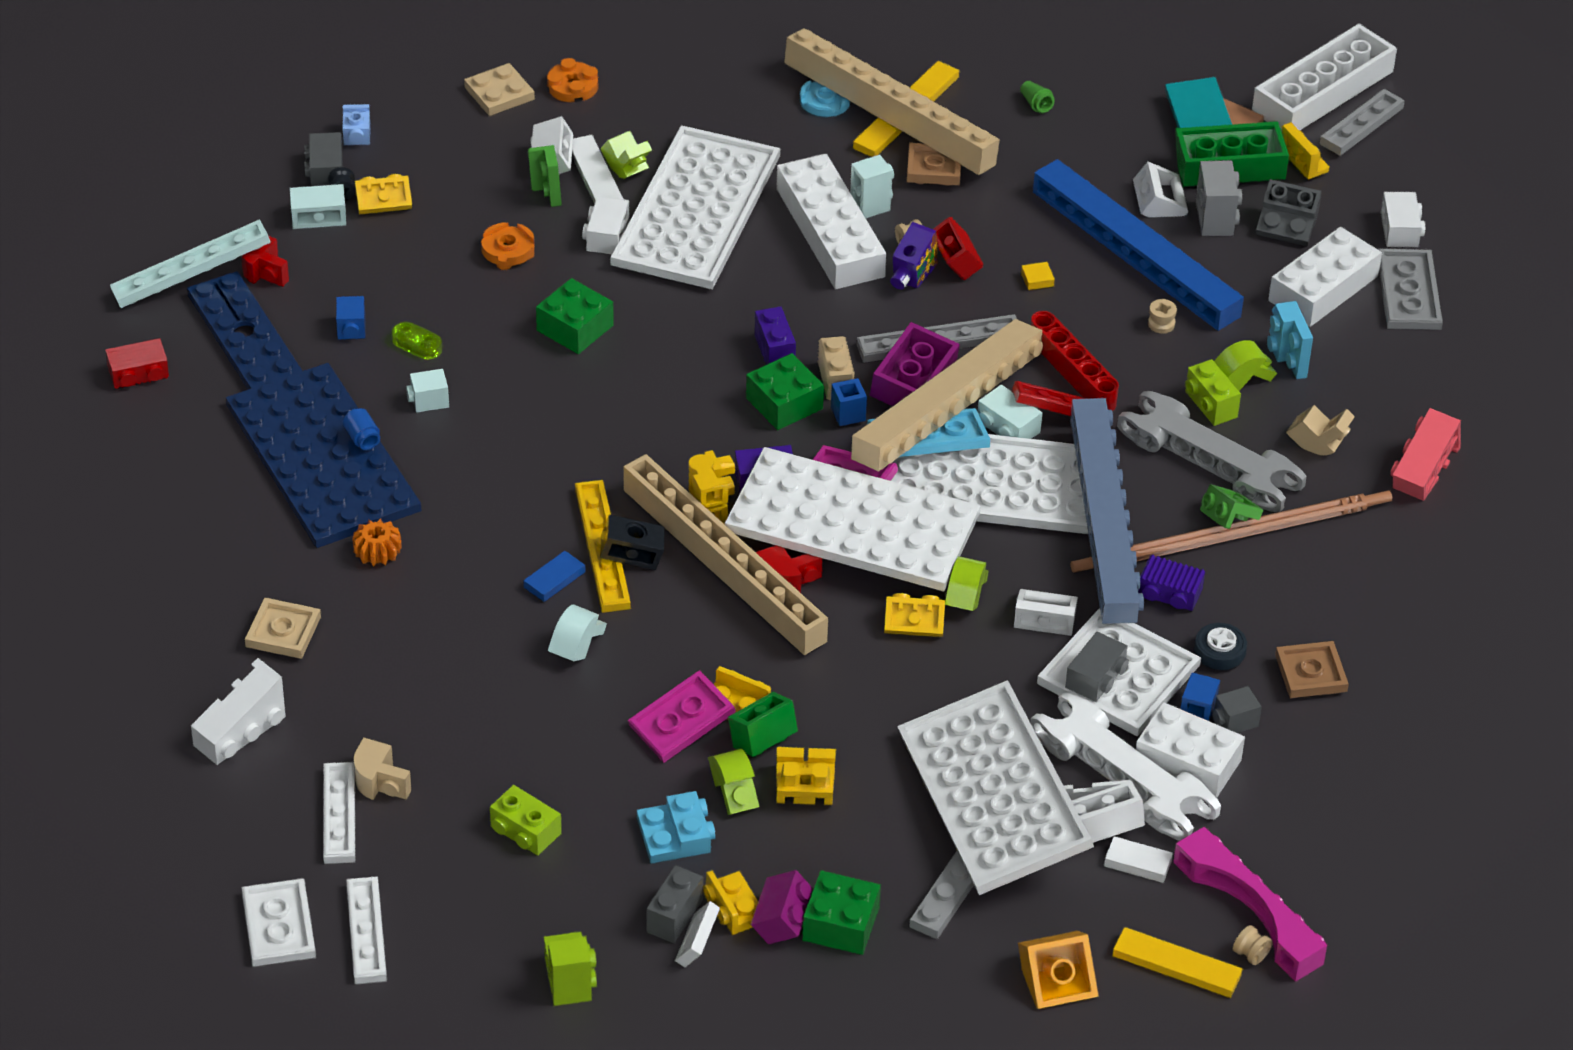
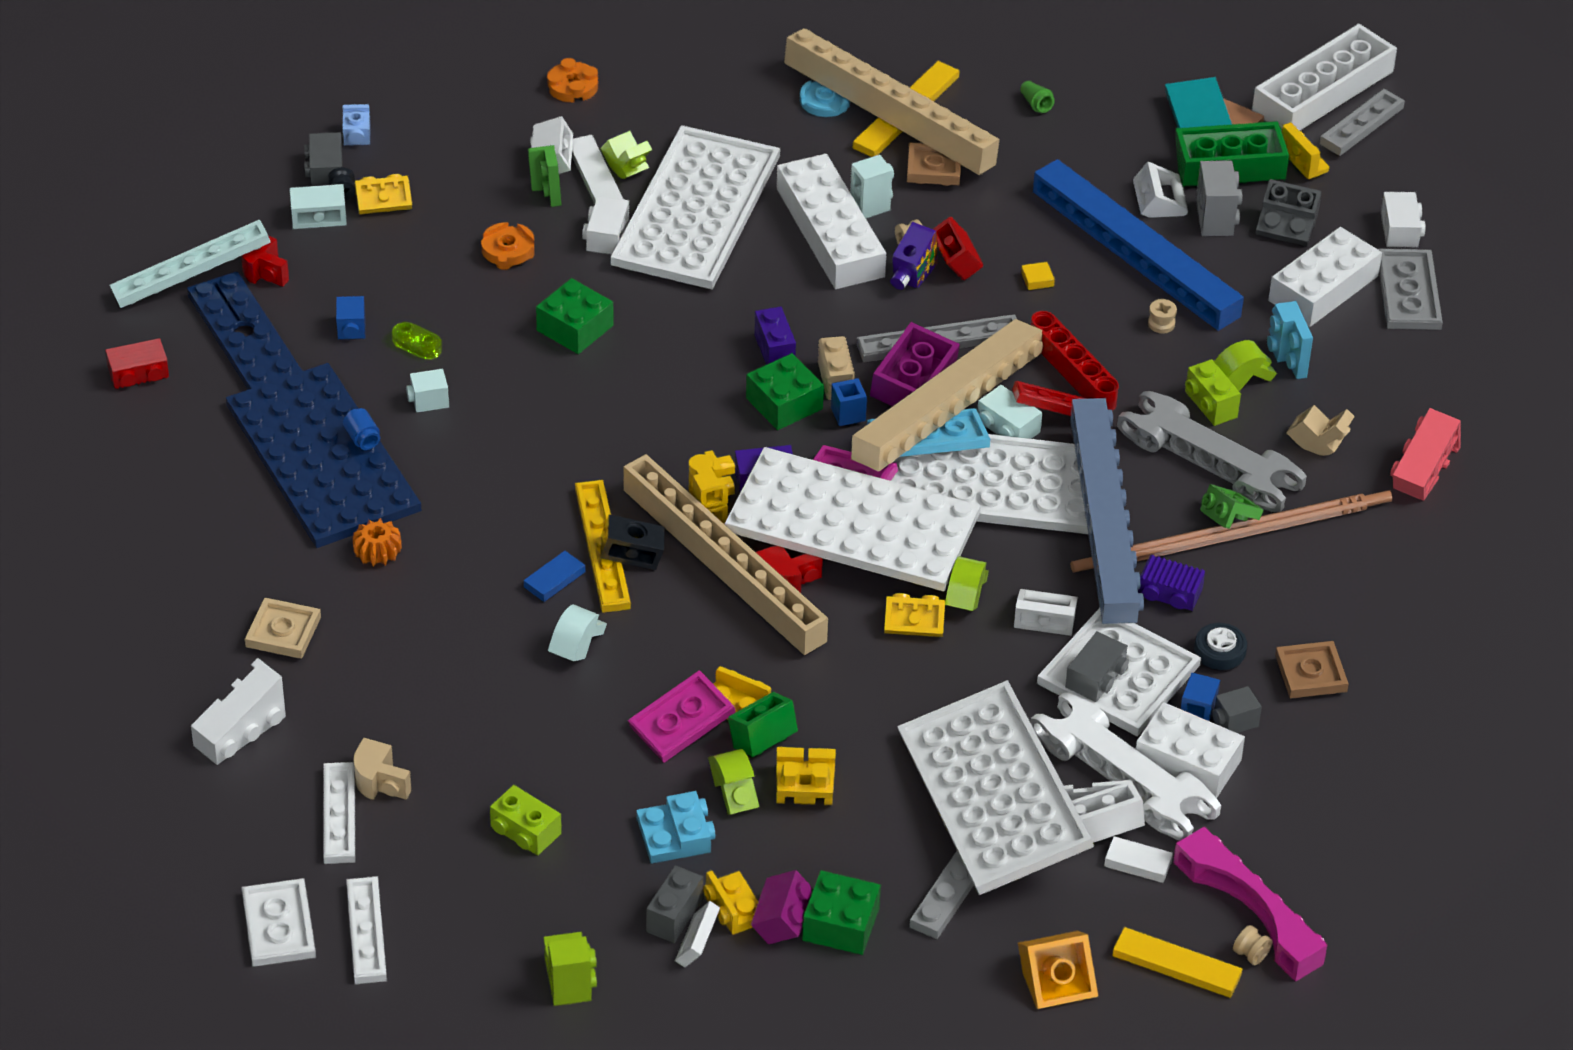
(499, 89): tan plate -> none

